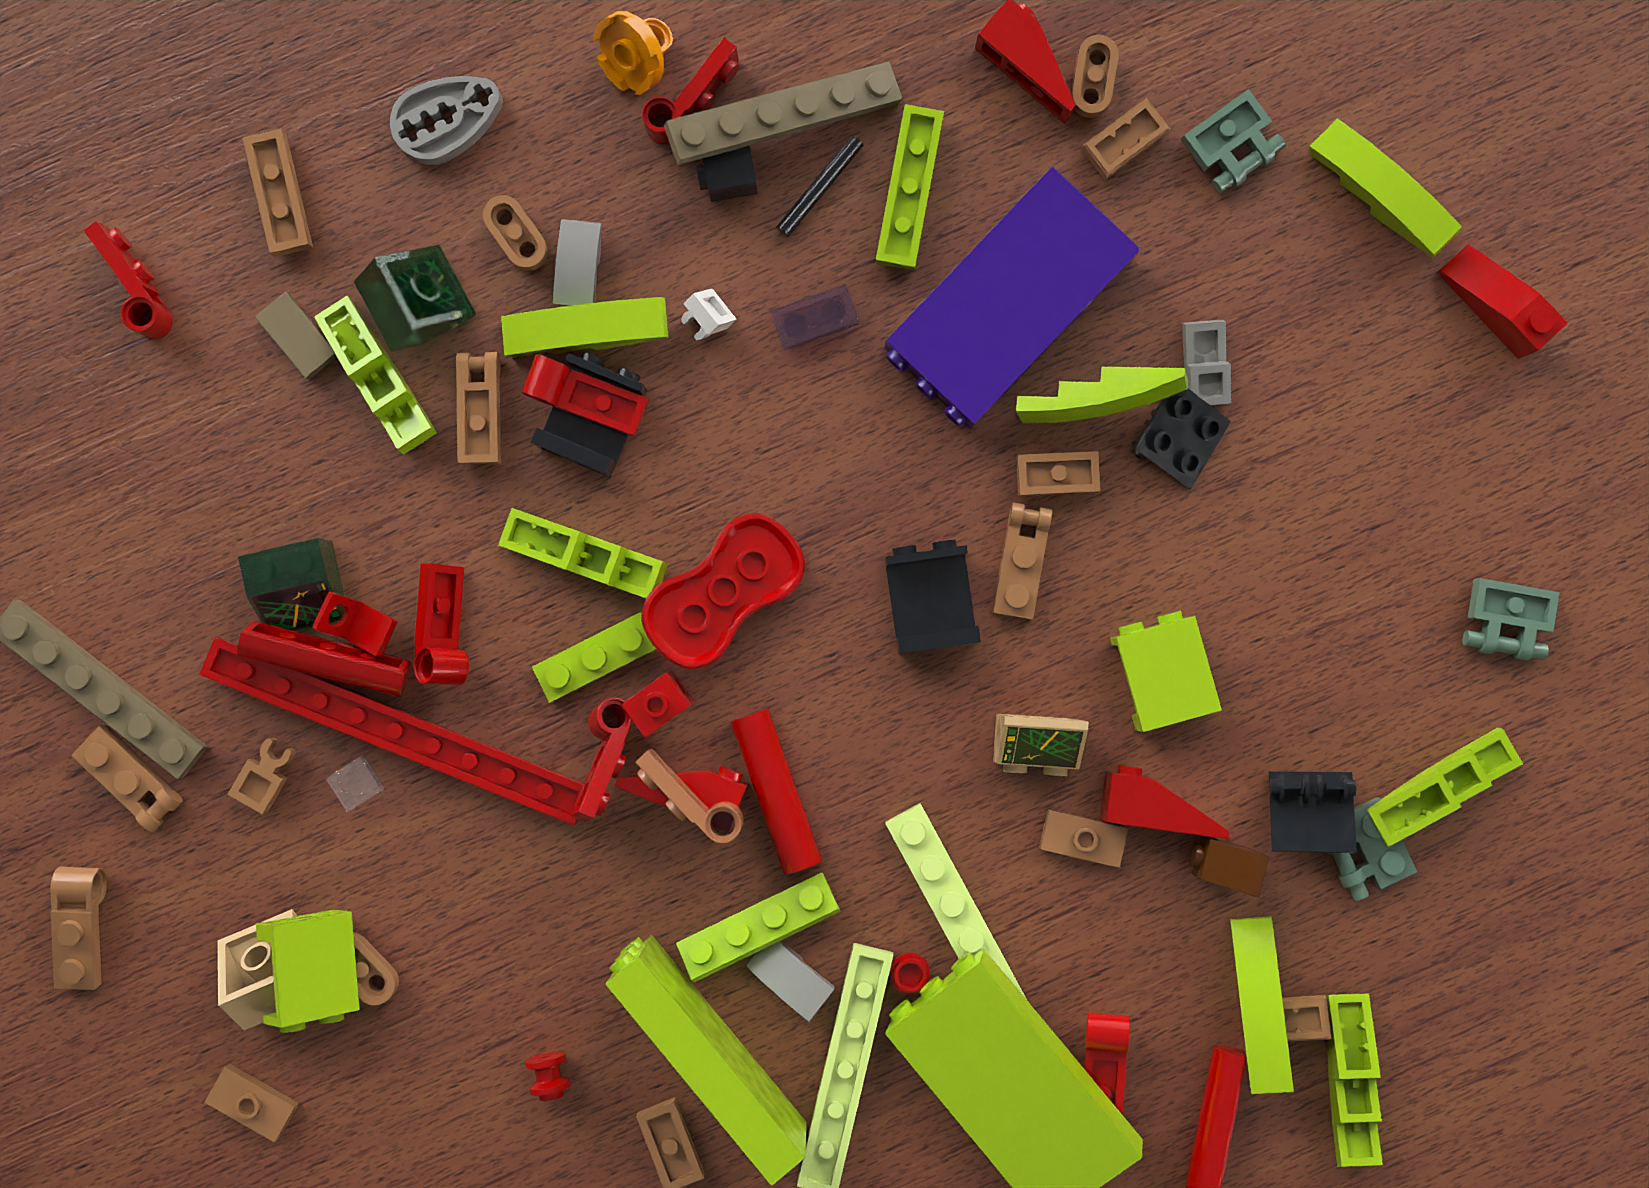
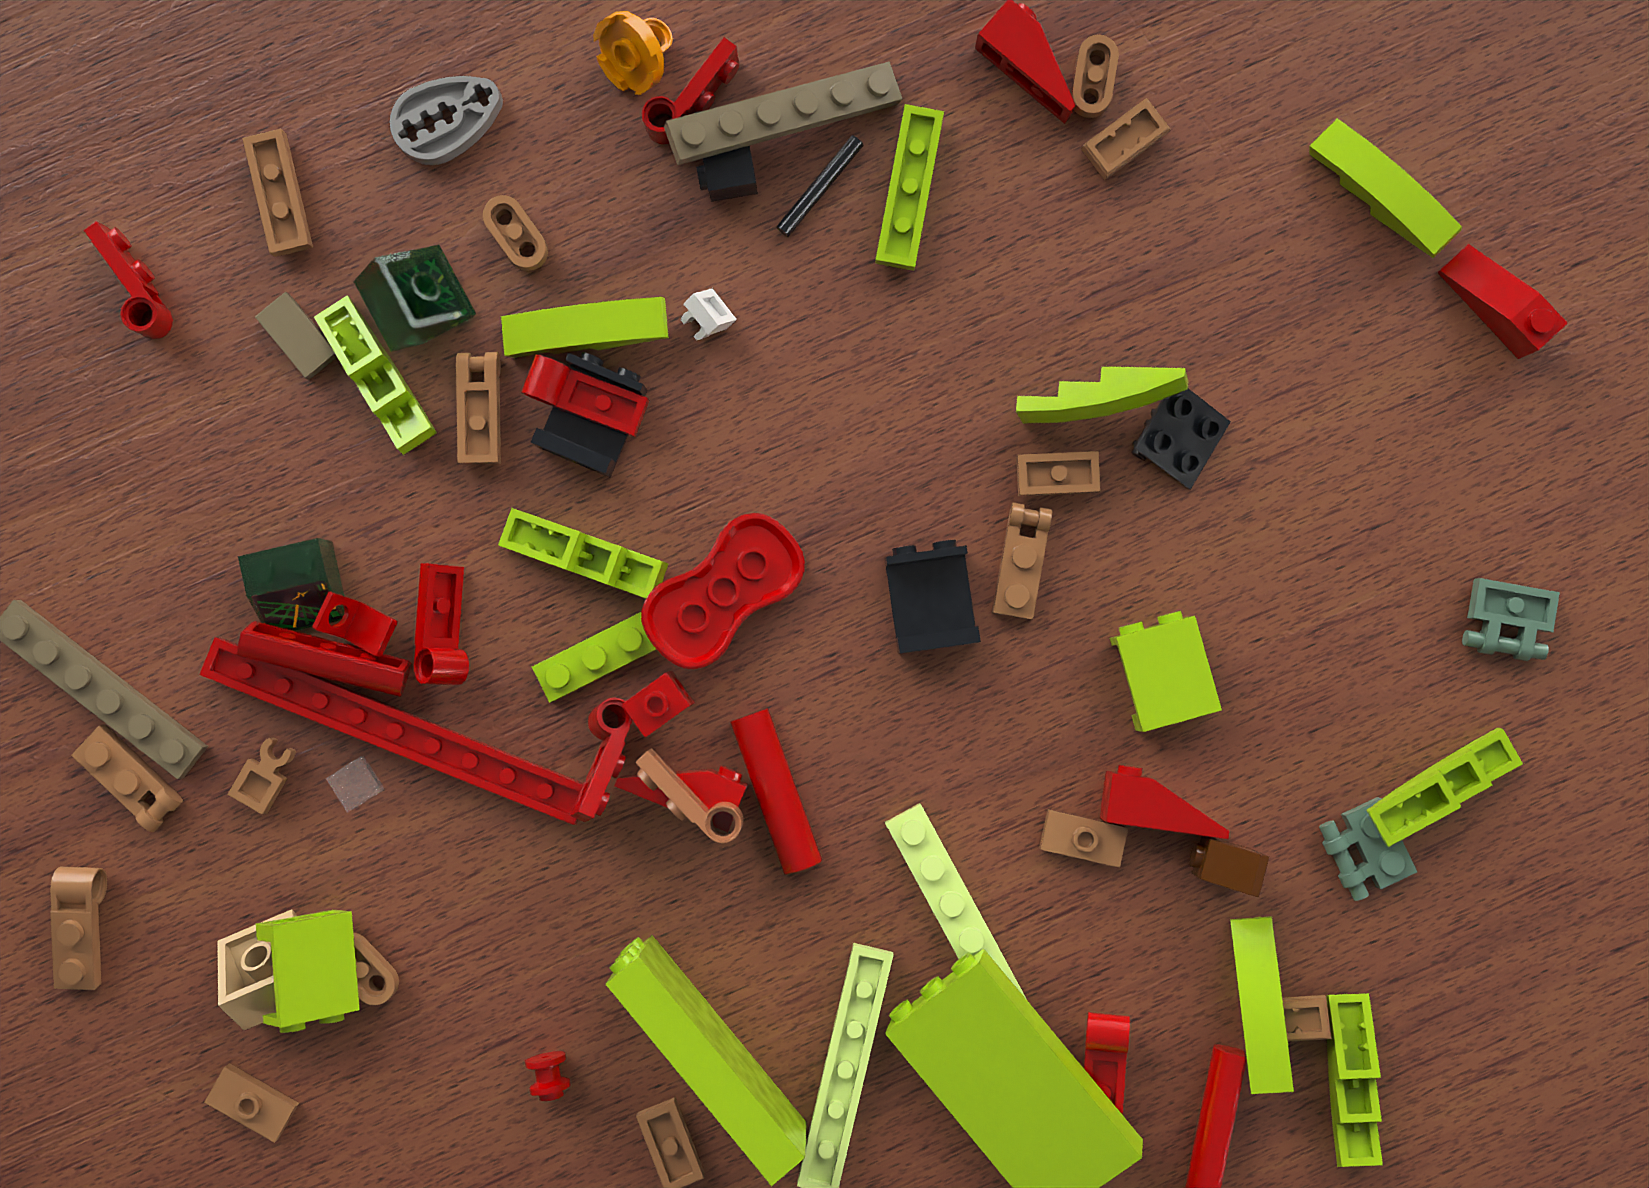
(577, 262): light grey slope -> none
(758, 927): lime plate -> none
(791, 978): light grey slope -> none
(814, 317): clear purple plate -> none
(909, 973): red plate -> none
(1010, 299): dark purple brick -> none
(1039, 742): slope -> none
(1206, 360): light grey slope -> none
(1226, 131): sand green plate -> none
(1312, 812): black hinge -> none

